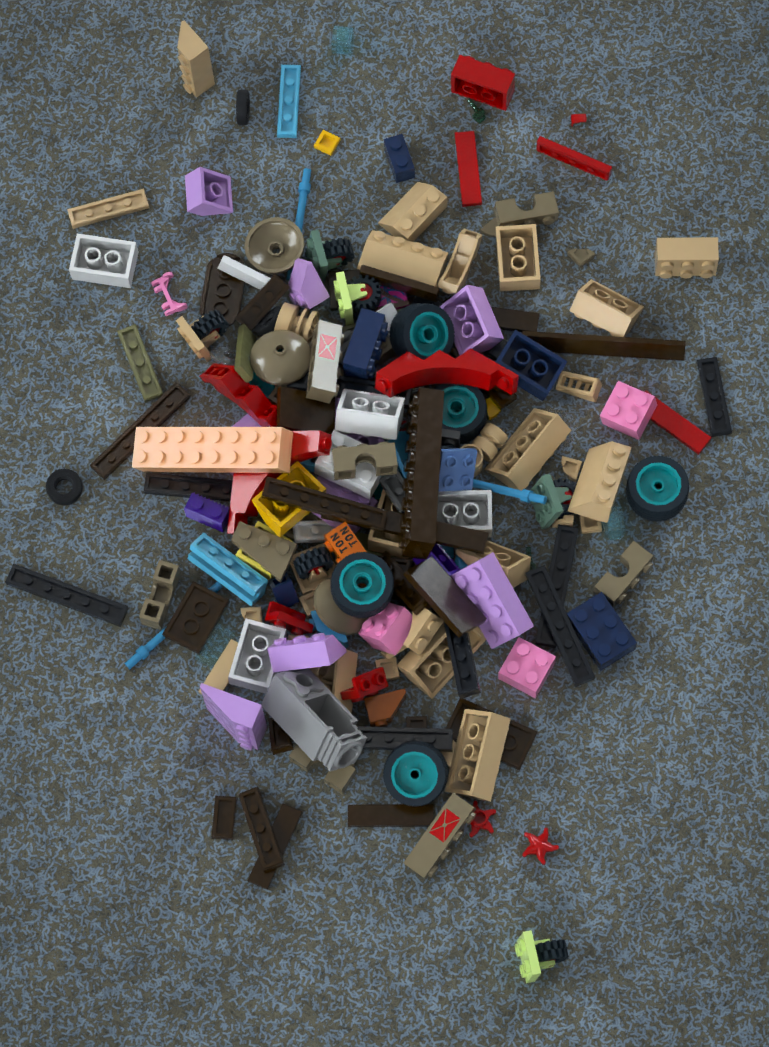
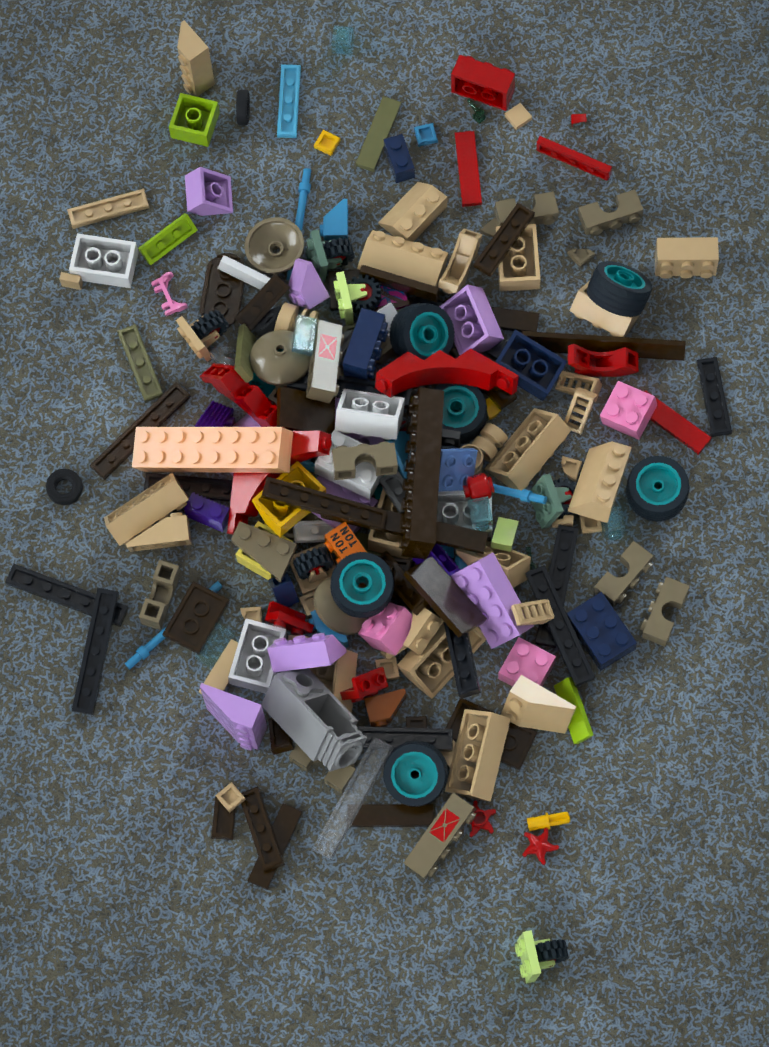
(71, 281): none -> tan tile
(95, 651): none -> black plate
(146, 509): none -> tan slope
(166, 533): none -> tan slope
(167, 239): none -> lime plate
(194, 119): none -> lime brick
(216, 416): none -> dark purple brick
(227, 569): medium azure brick -> none
(230, 797): none -> tan tile
(304, 335): none -> clear light blue tile
(336, 222): none -> dark azure slope
(352, 798): none -> clear tile
(379, 130): none -> olive tile
(425, 134): none -> dark azure tile
(478, 486): none -> red head
(480, 513): none -> clear light blue brick
(504, 239): none -> dark brown tile
(504, 534): none -> yellowish green tile
(518, 116): none -> tan tile
(535, 612): none -> tan slope
(537, 707): none -> tan slope
(547, 821): none -> yellow axle
(579, 725): none -> lime tile
(580, 392): none -> tan slope
(595, 220): none -> dark tan arch
(603, 364): none -> red arch
(619, 289): none -> black wheel
(671, 594): none -> dark tan arch

